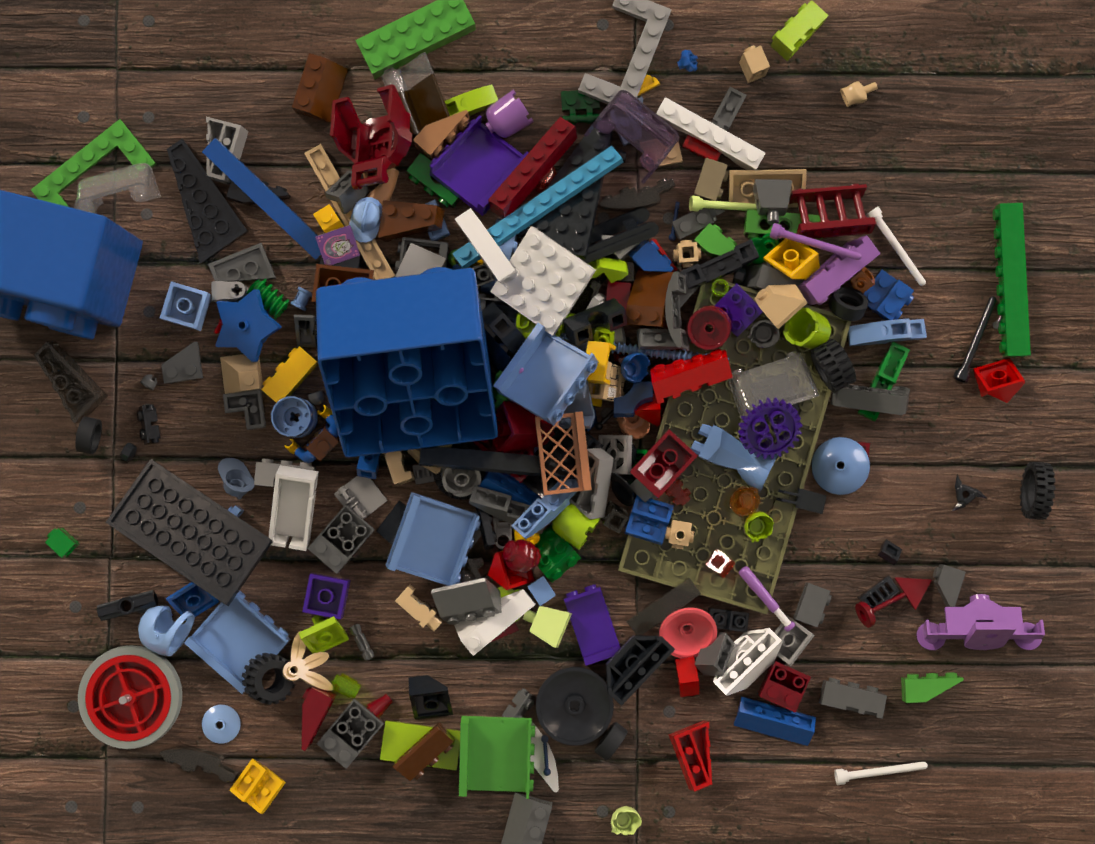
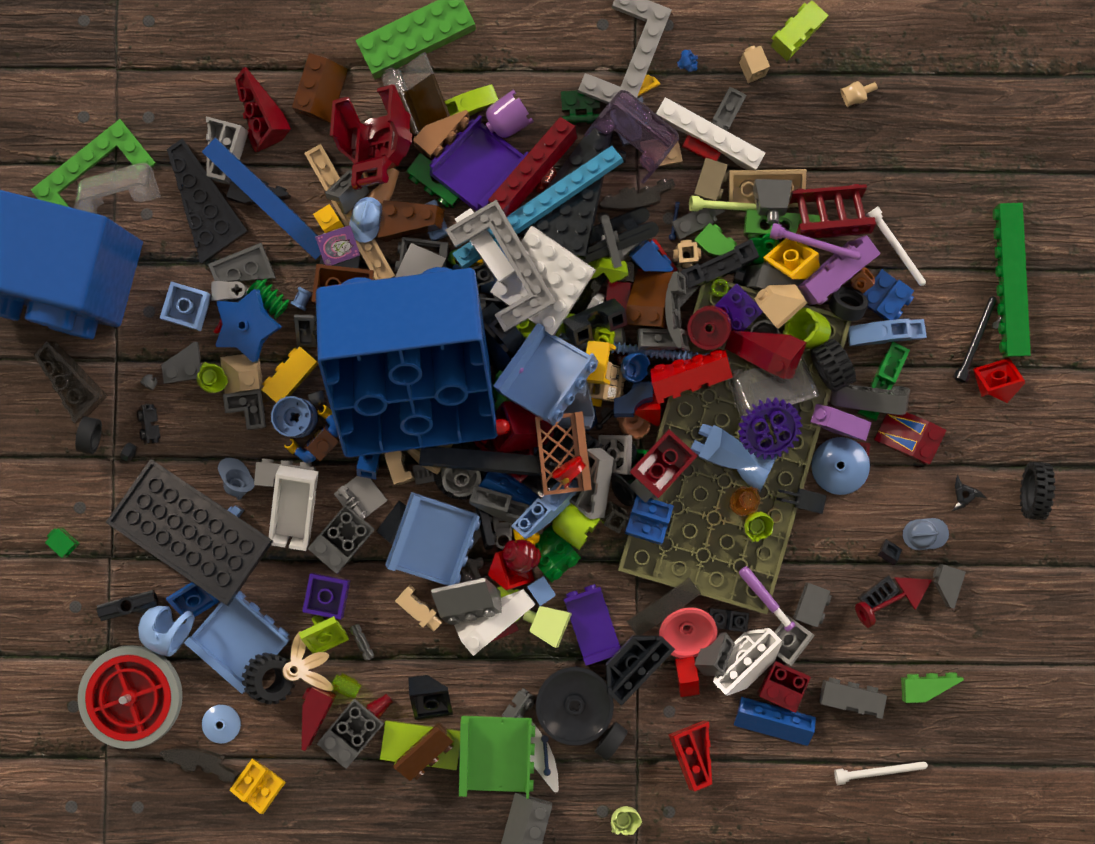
(211, 378): none -> lime hair
(264, 117): none -> dark red wedge
(494, 218): none -> light grey plate
(502, 426): none -> red hinge
(569, 470): none -> red piece
(611, 240): none -> dark grey hinge
(680, 496): clear red piece -> none
(687, 534): tan brick -> none
(720, 563): clear red slope -> none
(769, 351): none -> dark red wedge
(840, 422): none -> medium lavender slope
(910, 436): none -> dark red slope
(925, 534): none -> sand blue piece
(982, 627): medium lavender piece -> none

